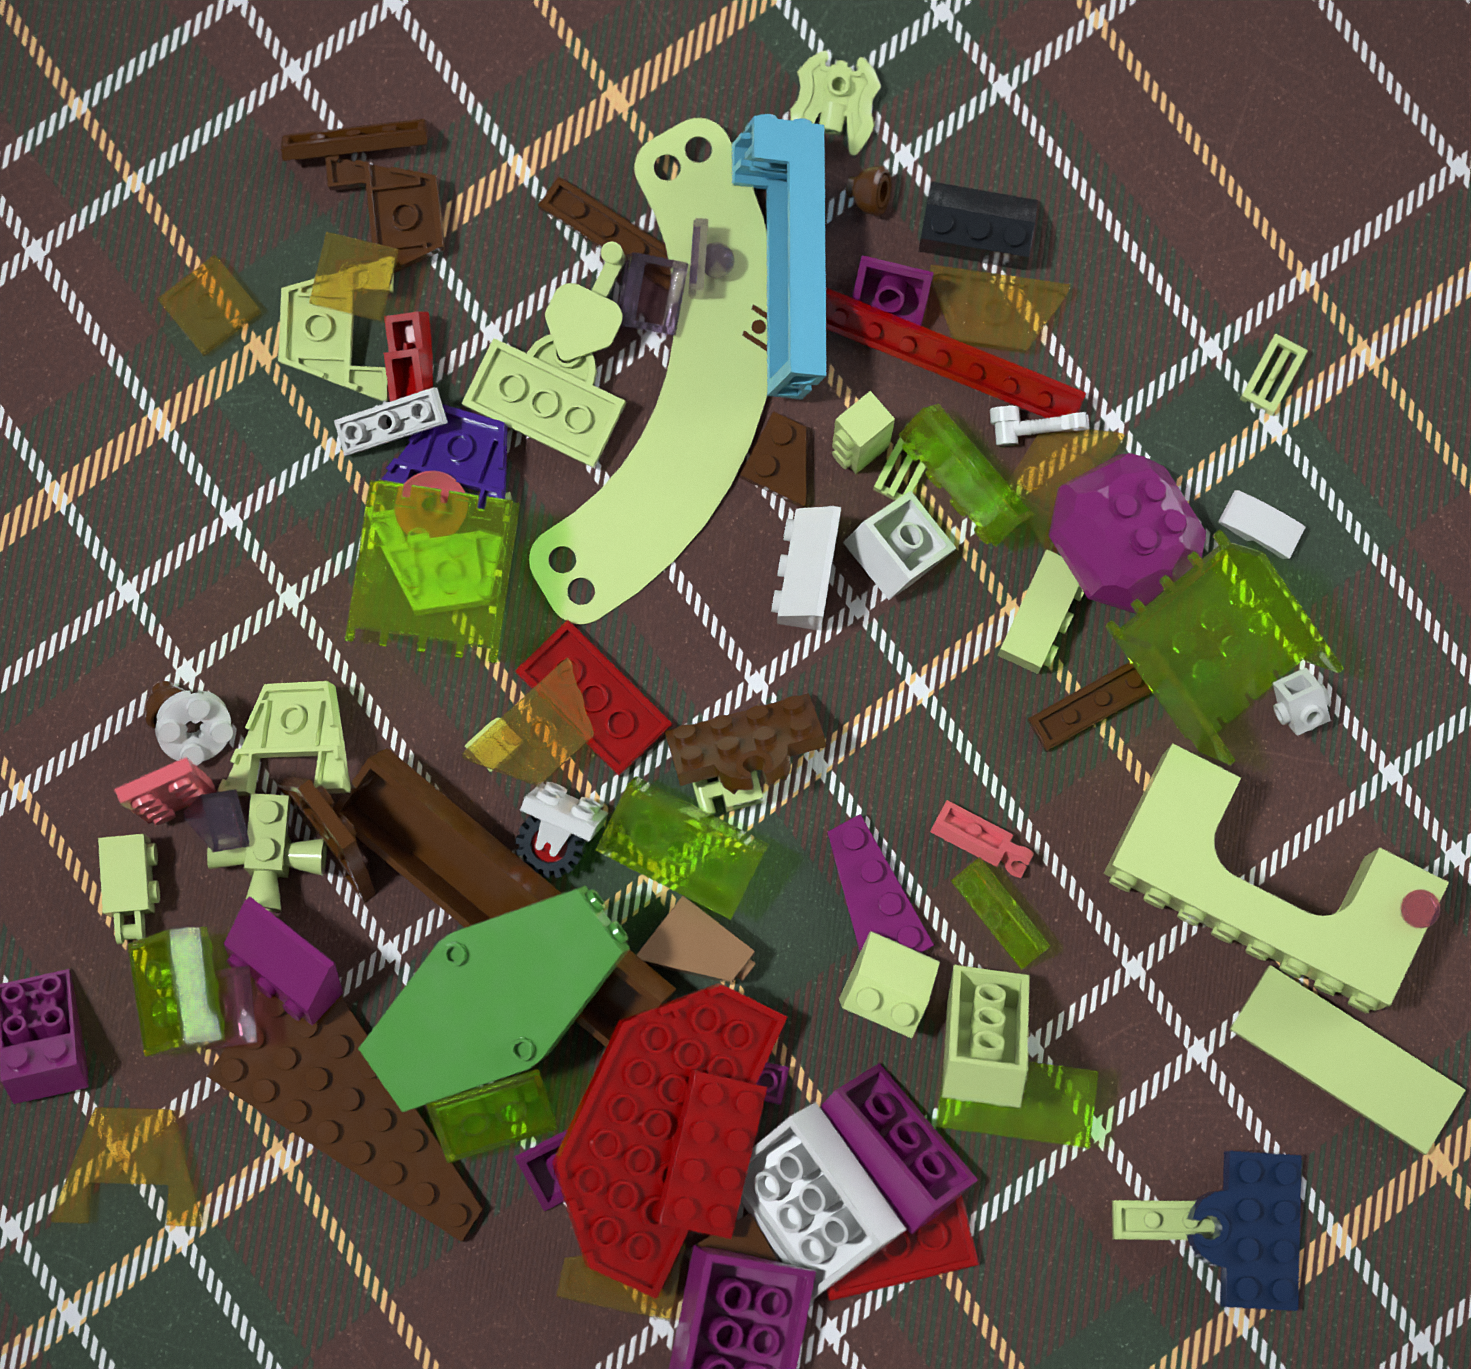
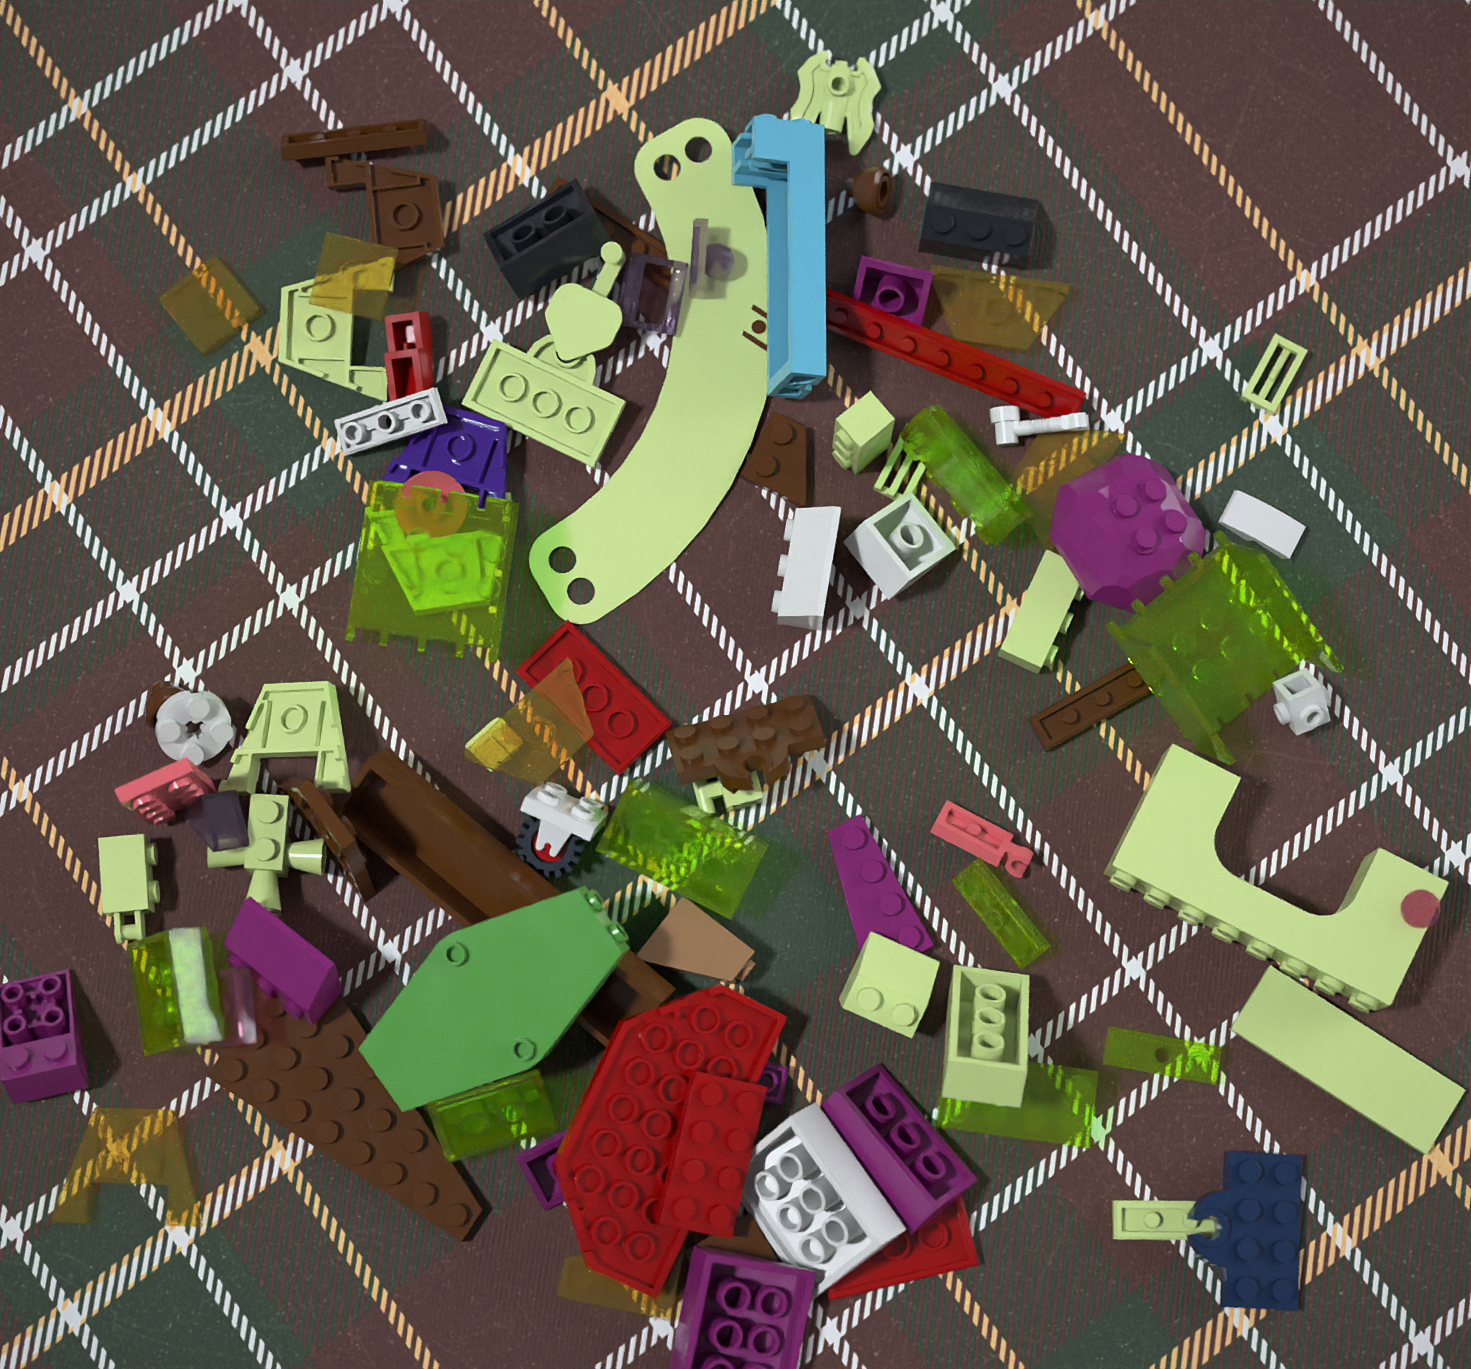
(547, 239): none -> black slope
(1184, 1058): none -> clear neon green tile

